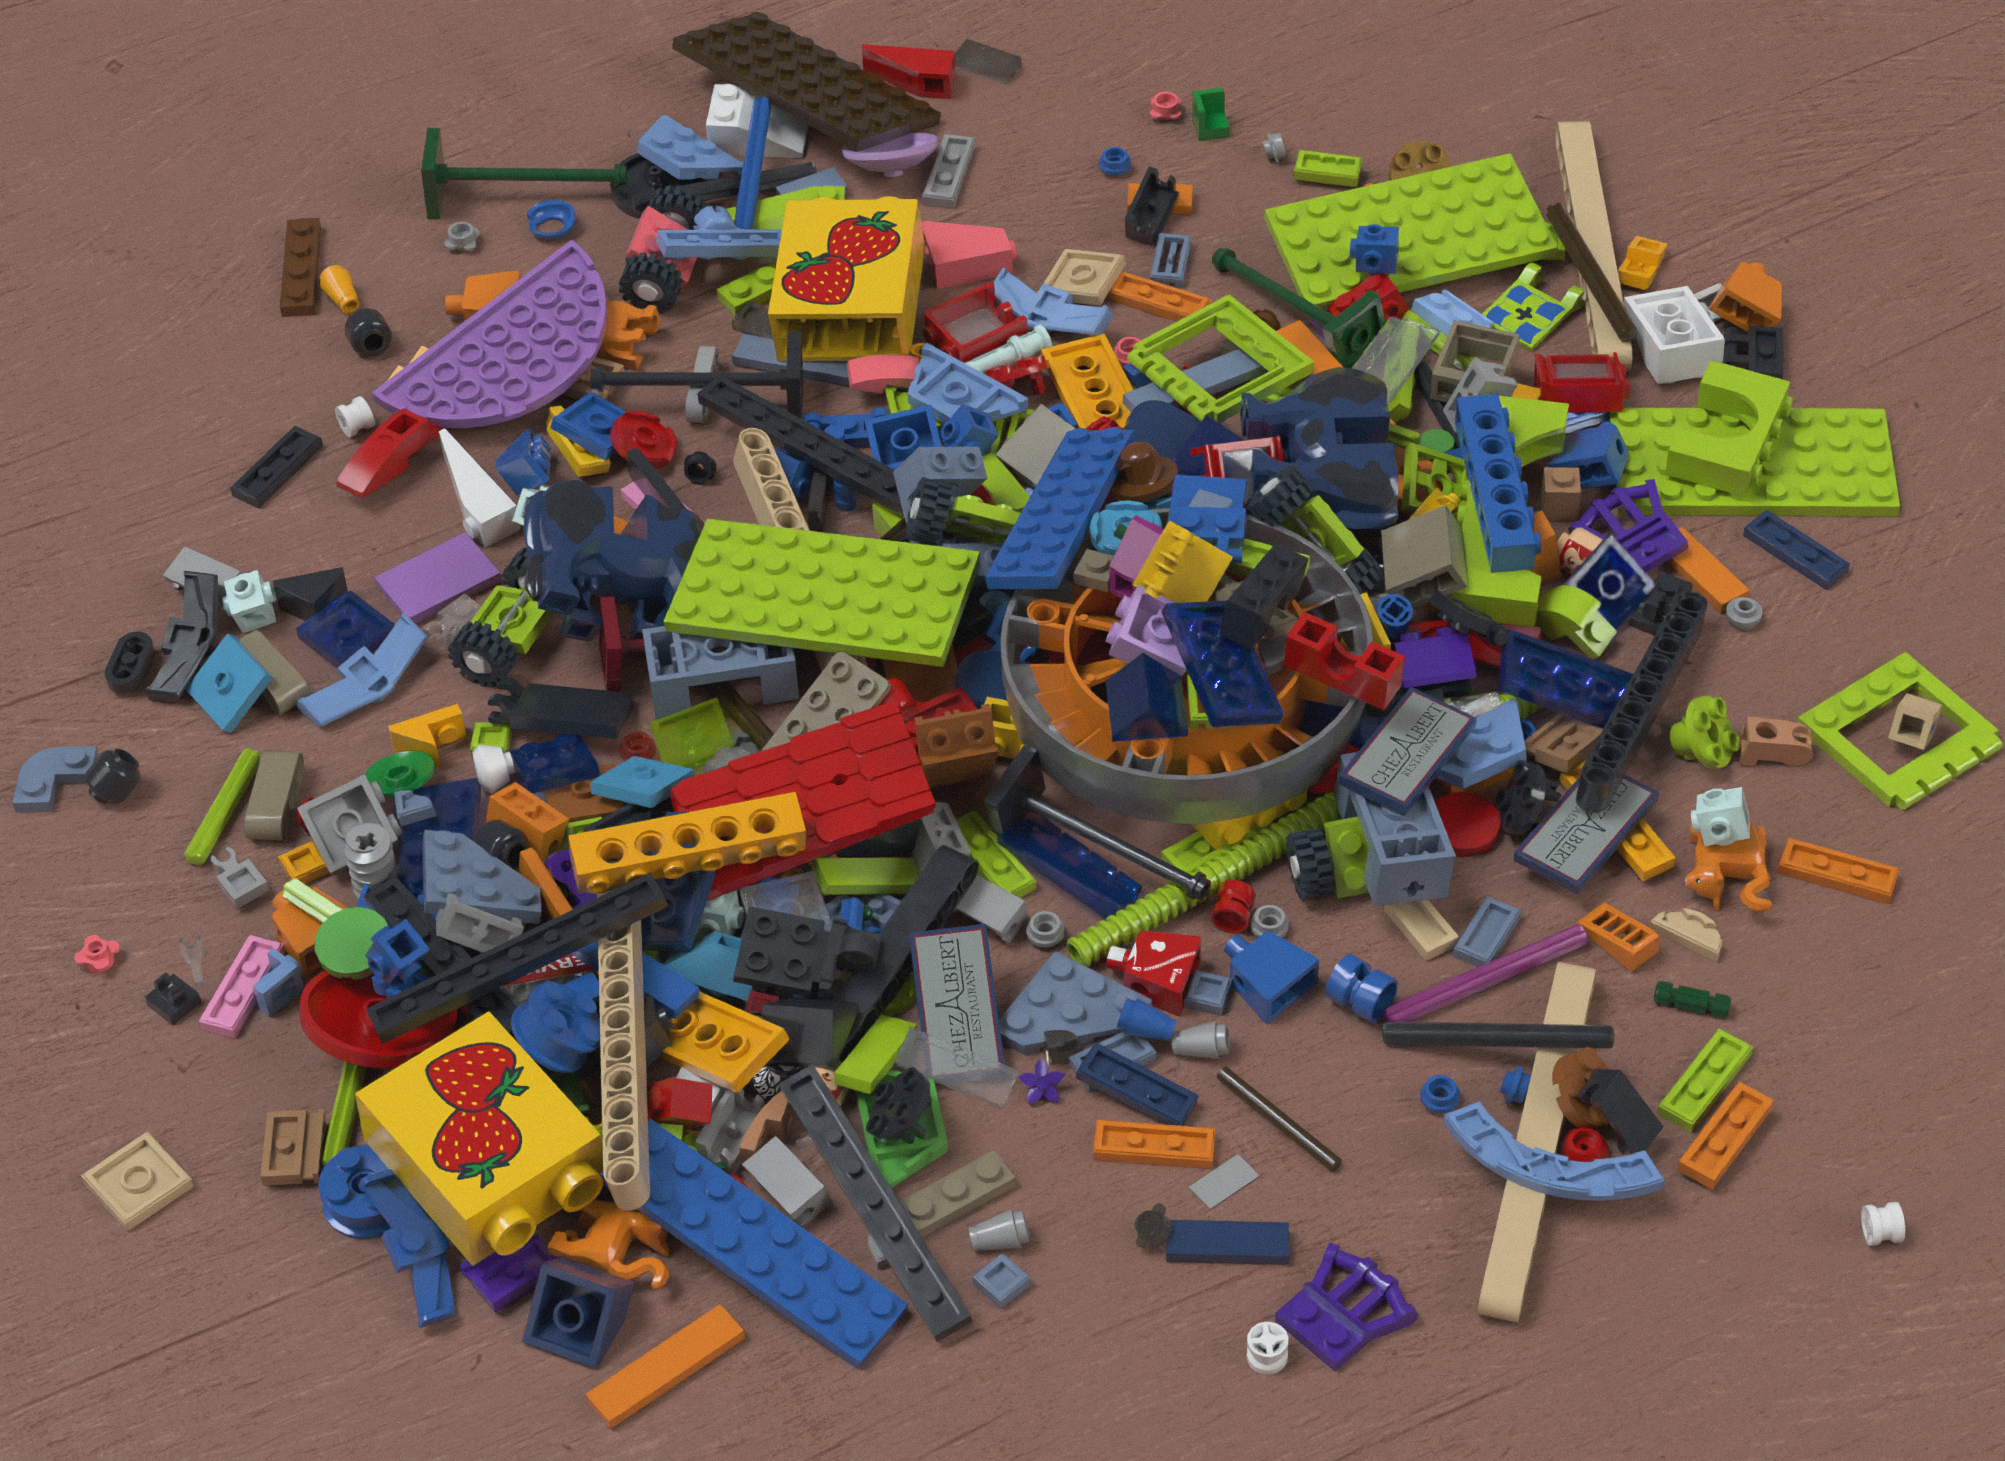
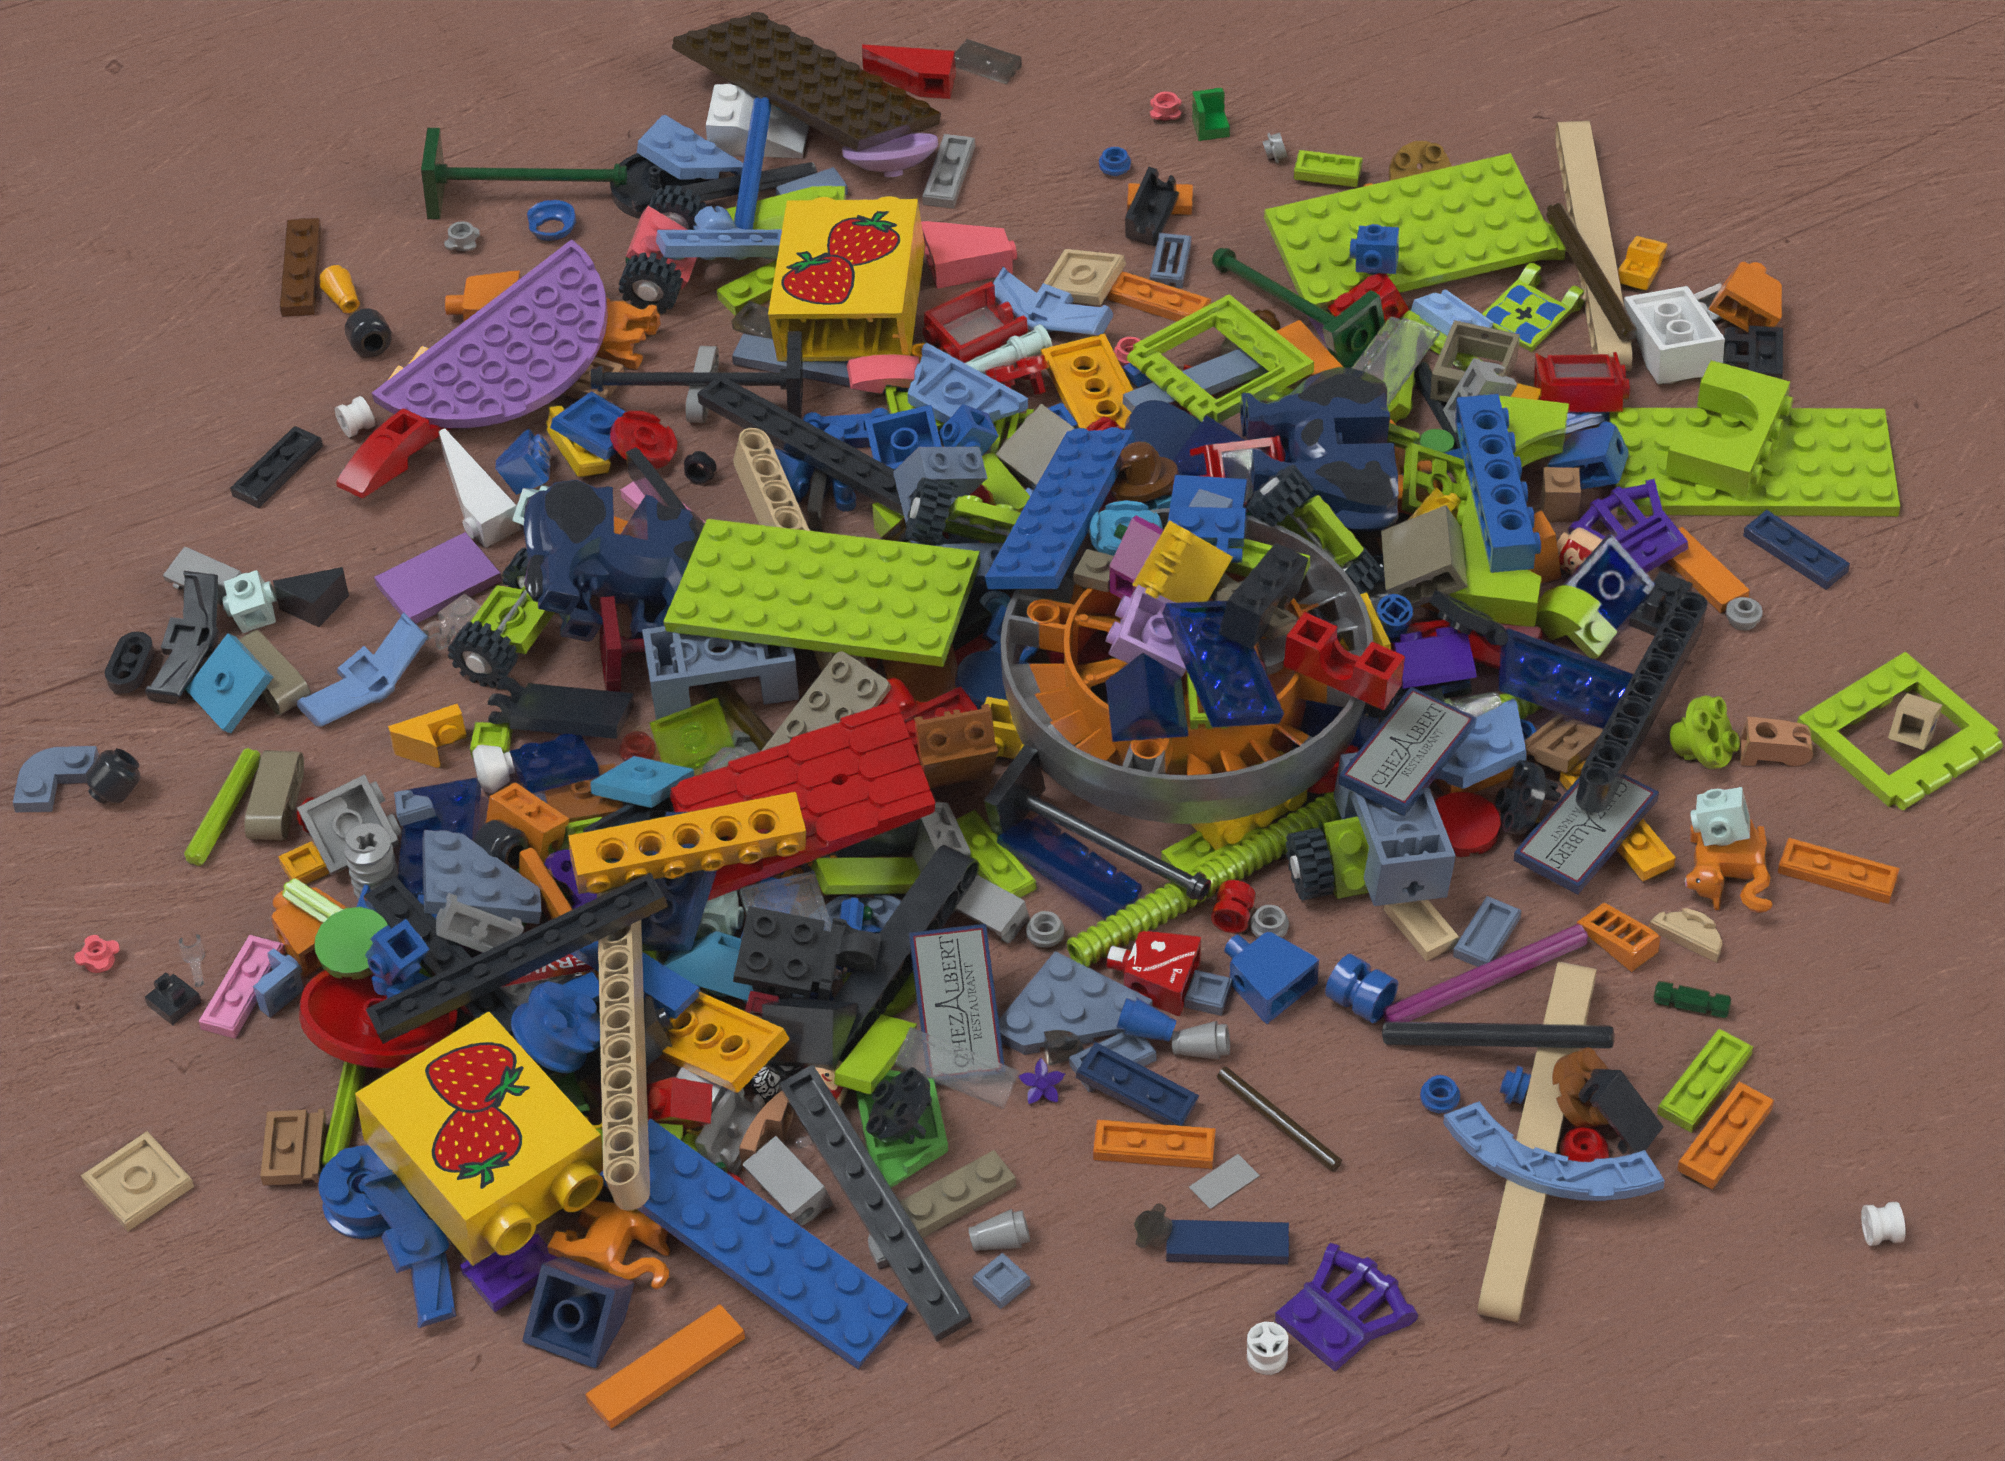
(239, 881): light grey plate -> none
(345, 628): clear blue plate -> none
(401, 771): green dish -> none

